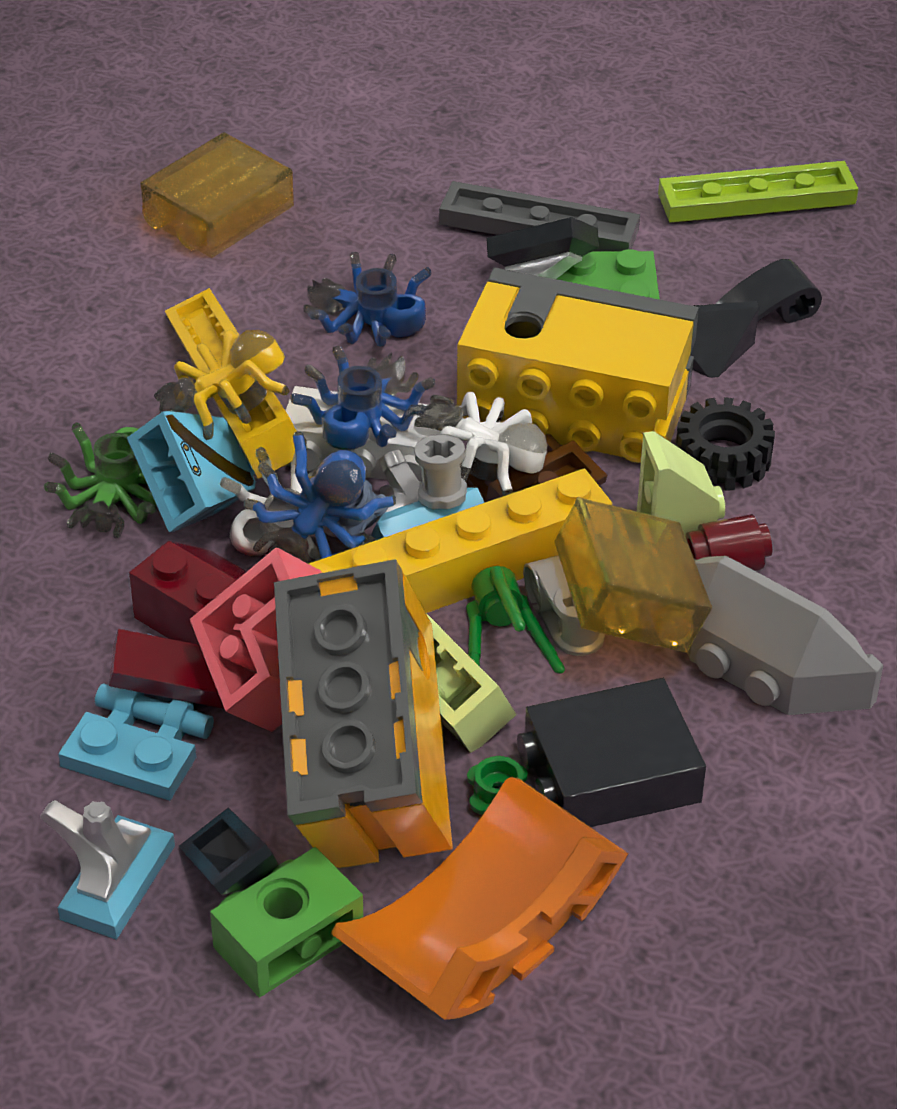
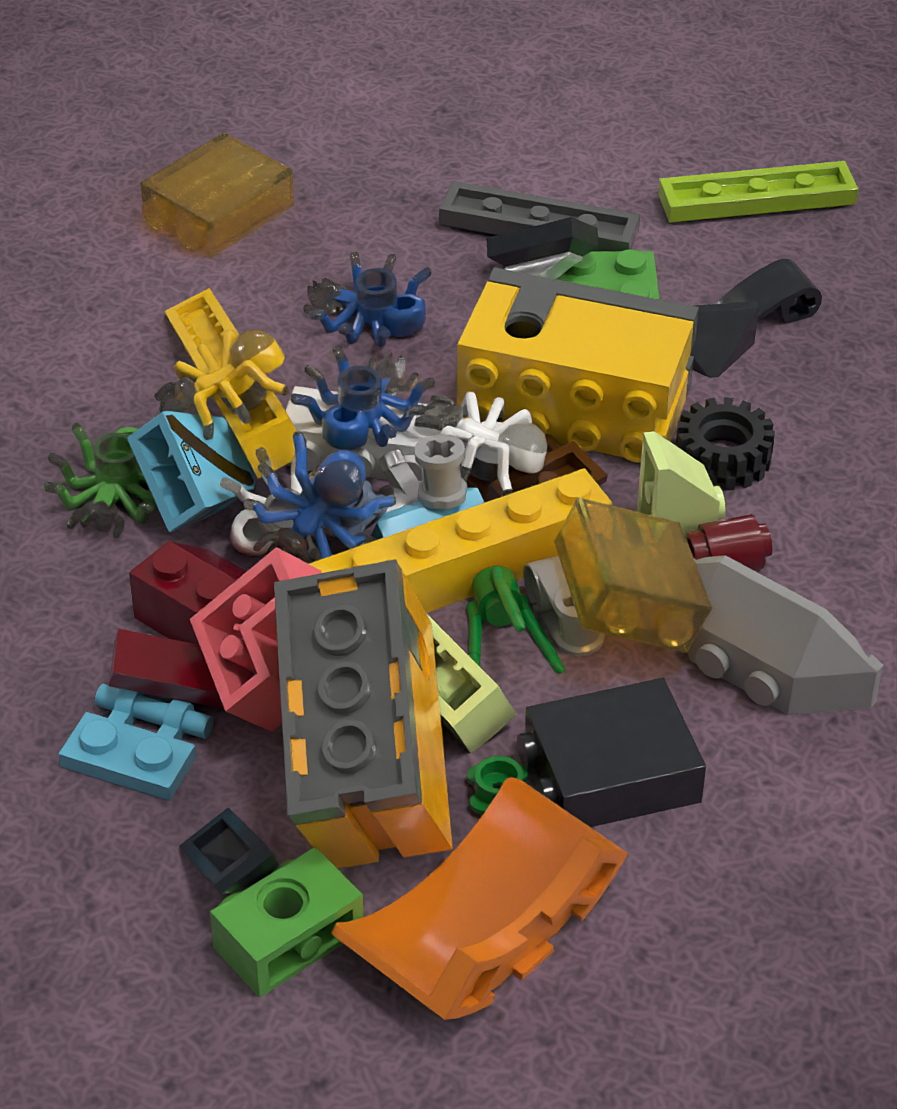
(116, 864): piece -> none

